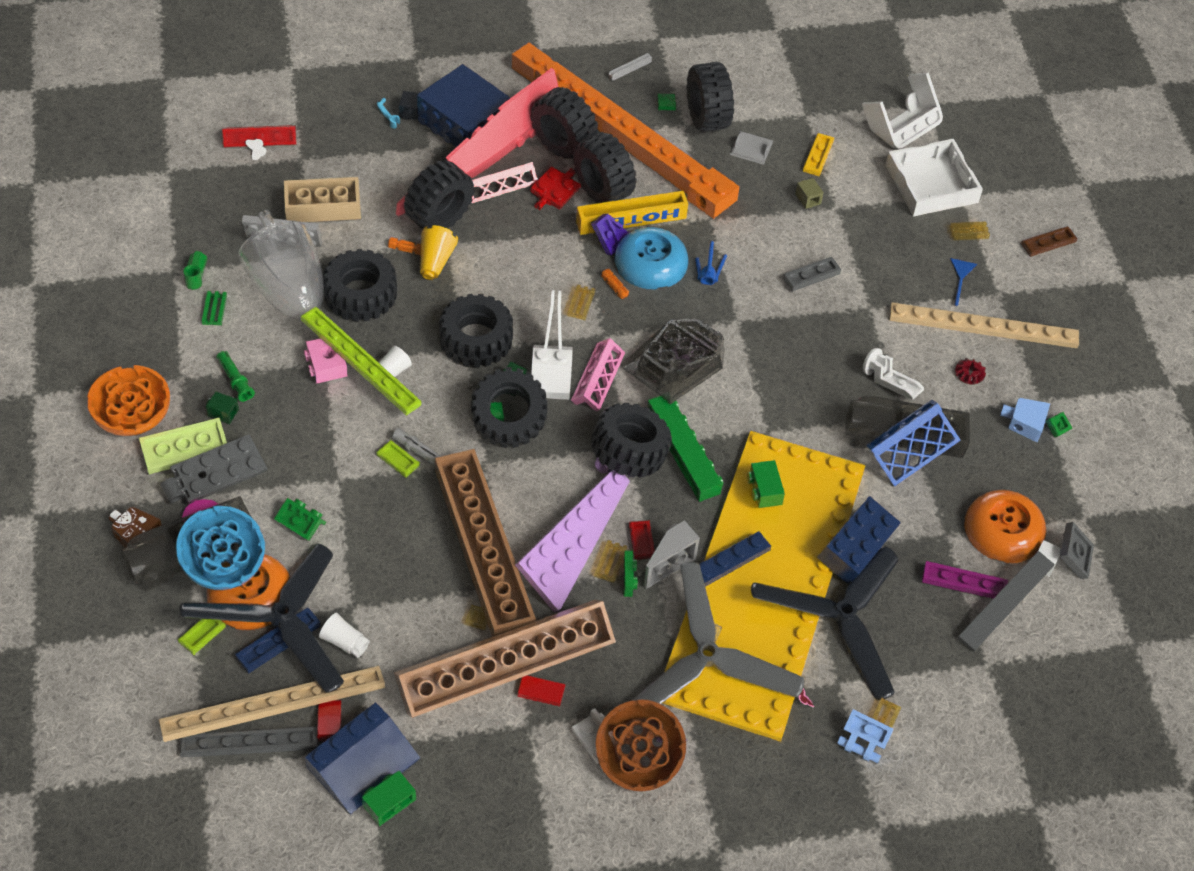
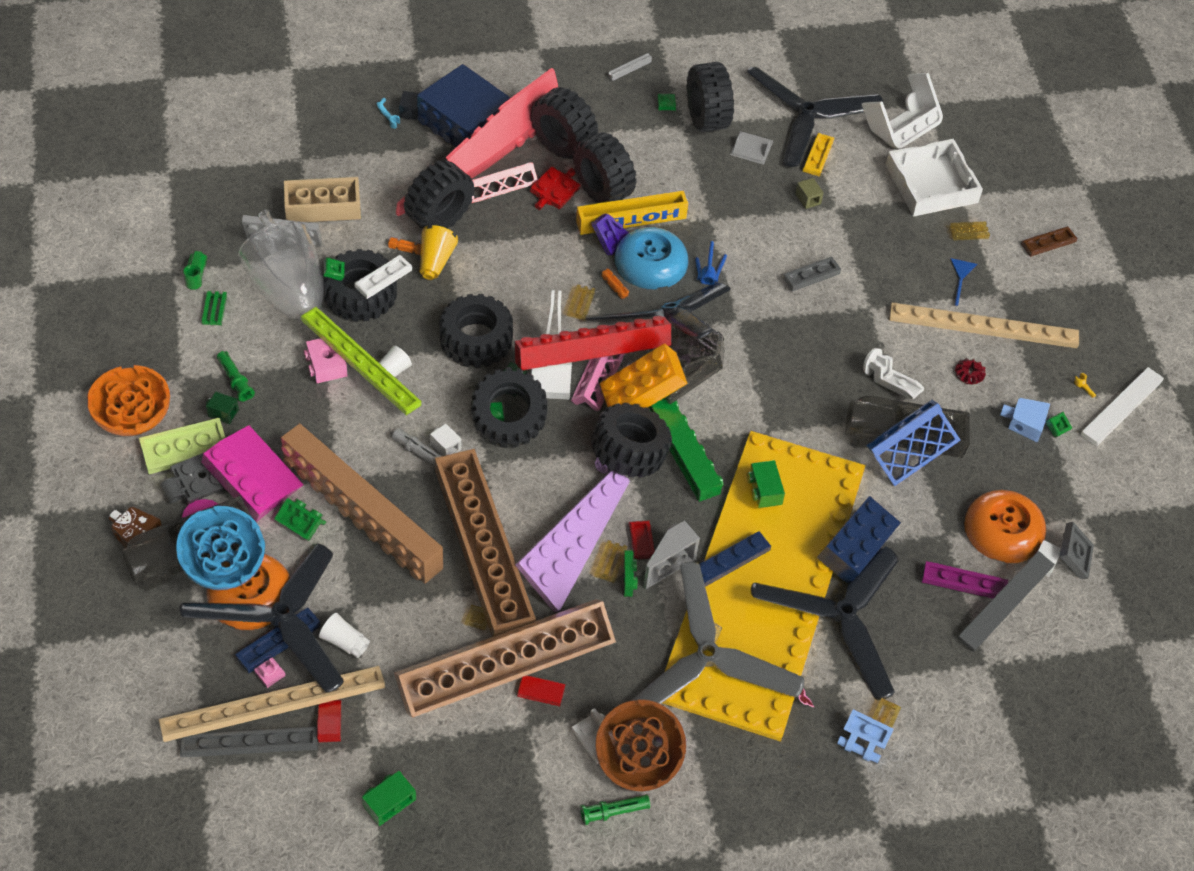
(201, 634): lime tile -> none
(252, 471): none -> dark pink slope
(256, 146): white sticker -> none
(268, 134): red fence -> none
(269, 672): none -> bright pink tile
(334, 269): none -> green tile
(360, 757): dark blue slope -> none
(362, 504): none -> medium nougat brick
(383, 276): none -> white tile
(398, 458): lime tile -> none
(445, 440): none -> white brick
(592, 343): none -> brick
(604, 810): none -> green pin
(645, 379): none -> light orange brick
(678, 312): none -> black piece
(704, 187): orange piece -> none
(808, 111): none -> black piece
(1081, 383): none -> yellow hand
(1121, 407): none -> white tile

